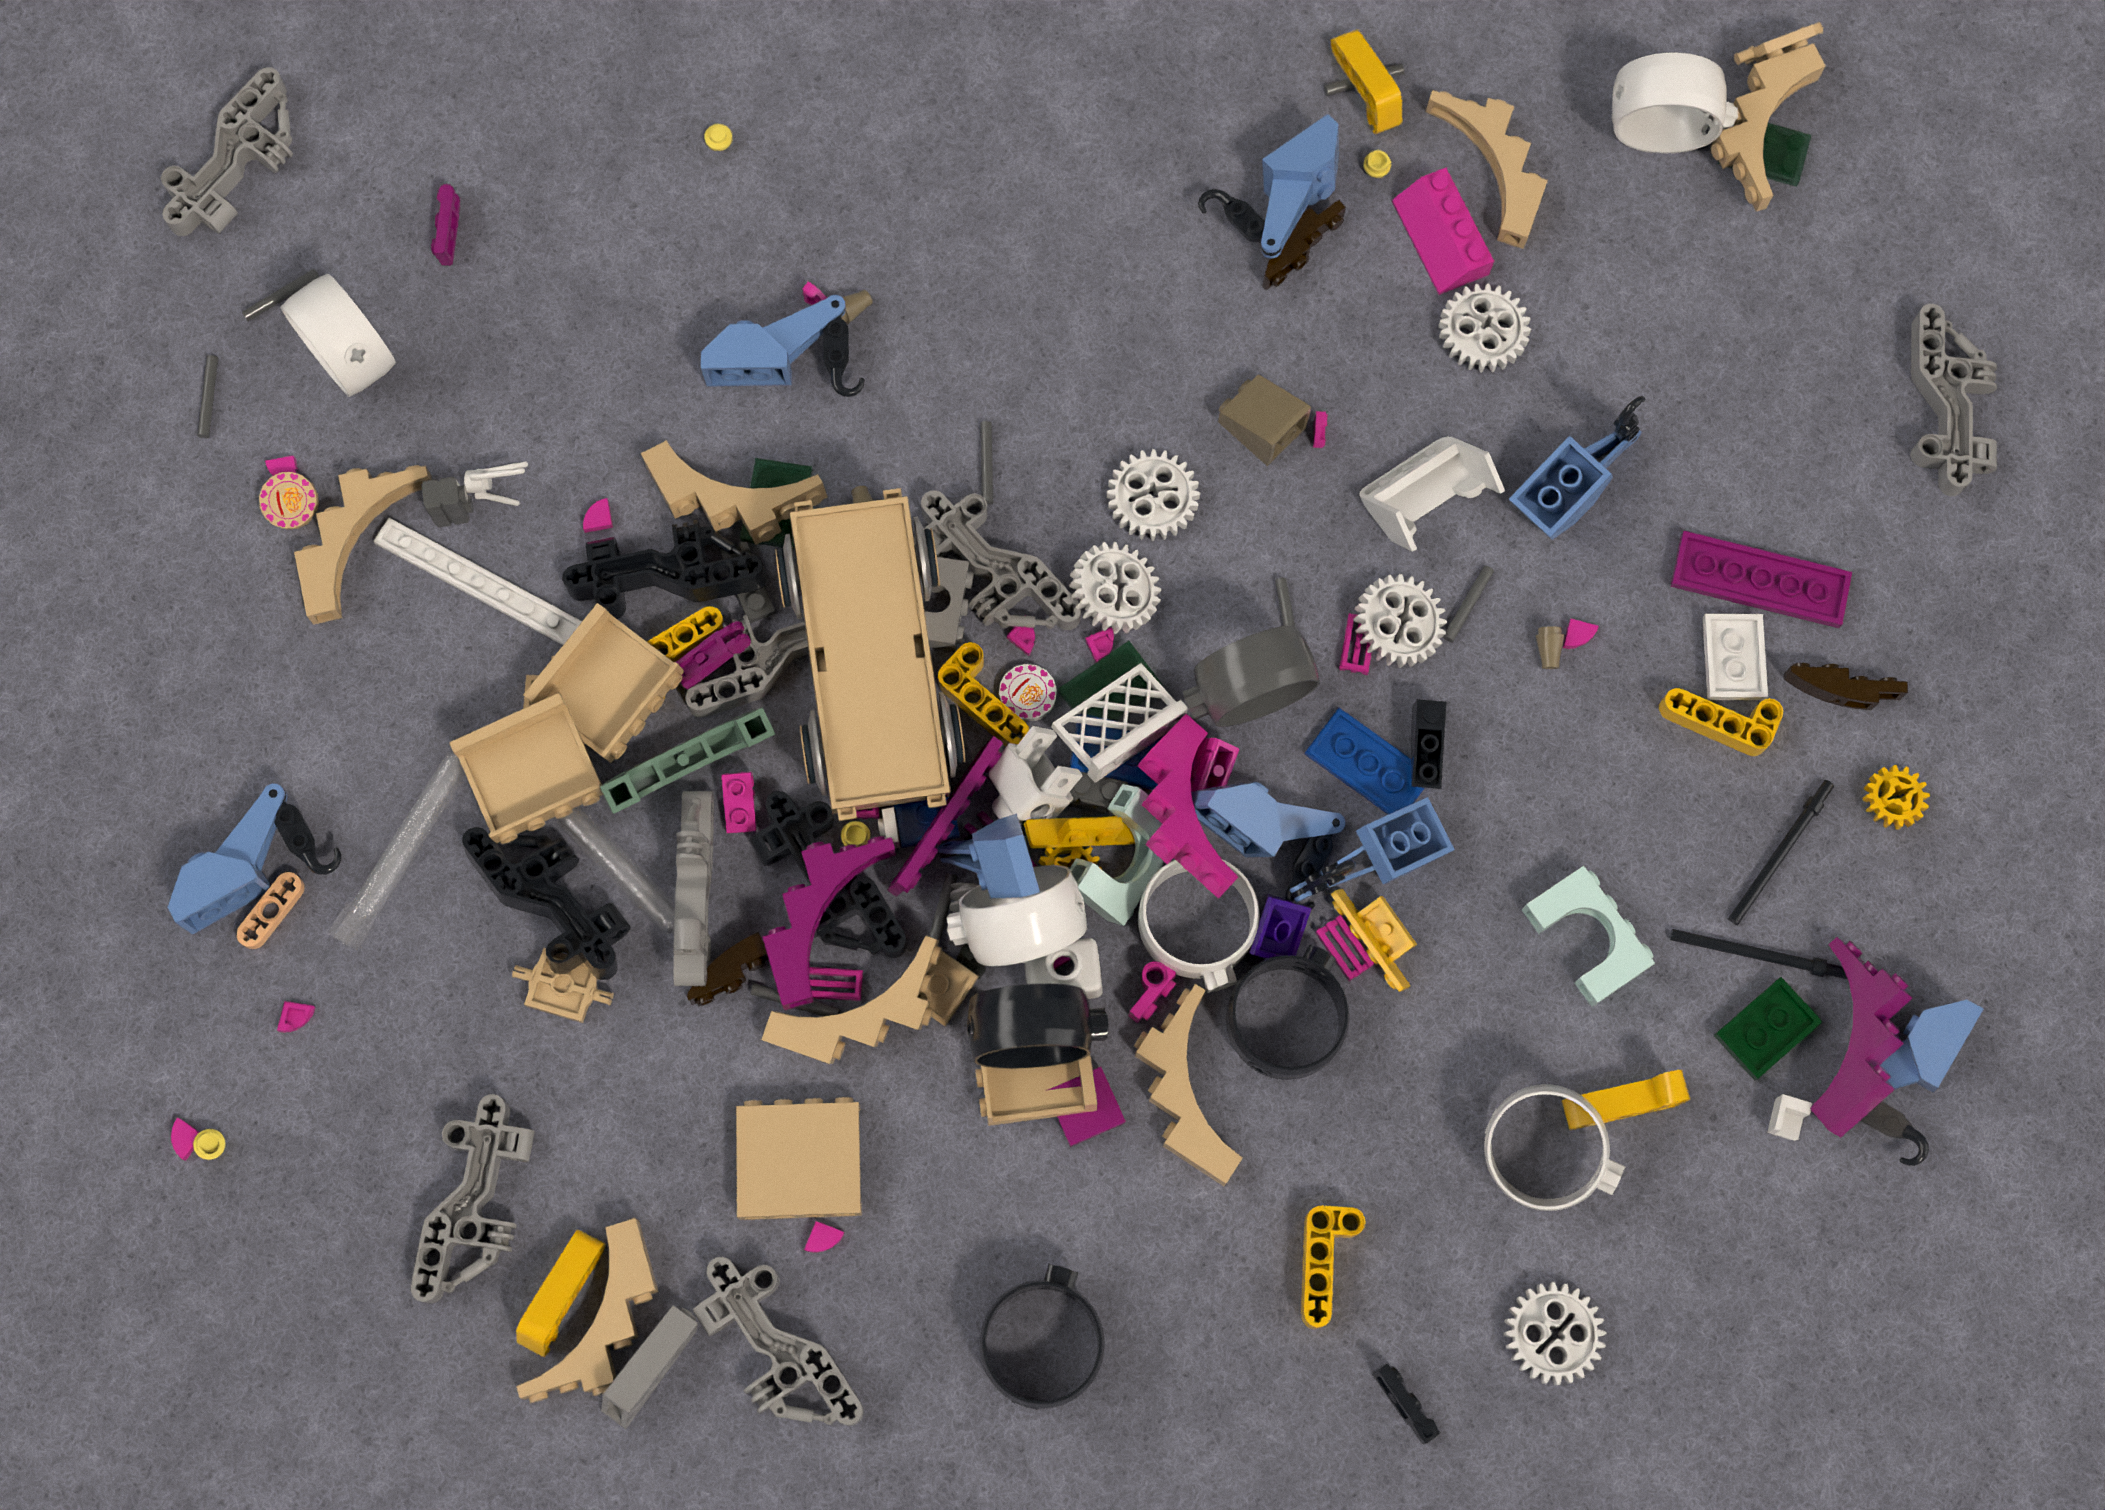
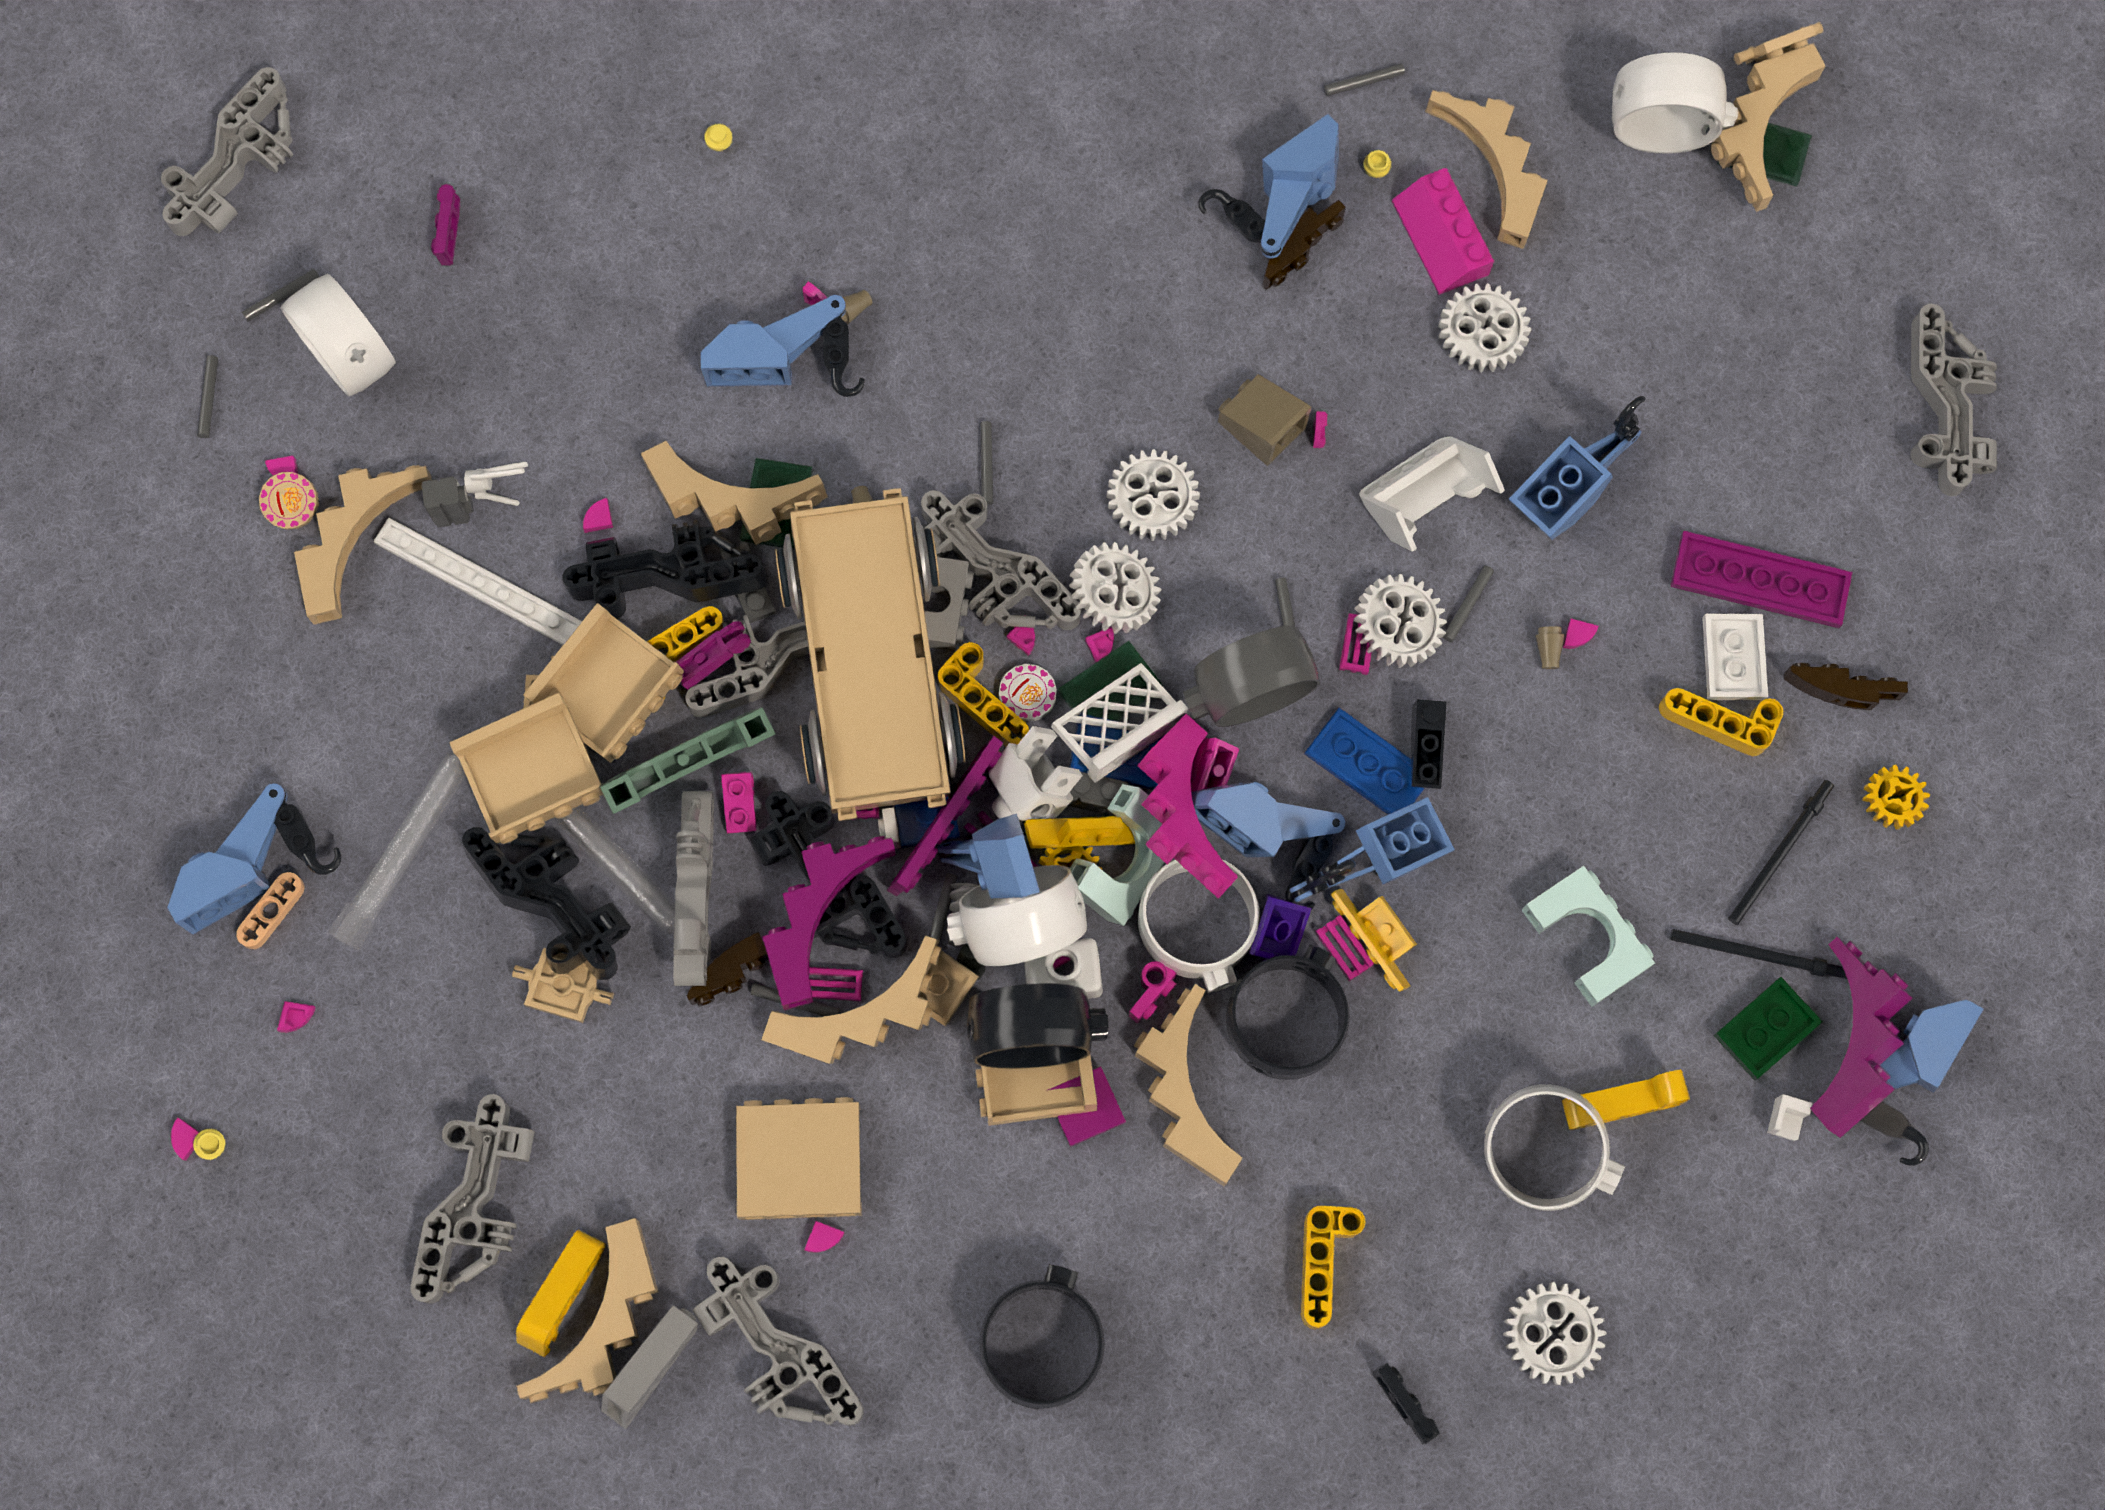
(855, 833): light yellow plate -> none
(1370, 79): yellow beam -> none

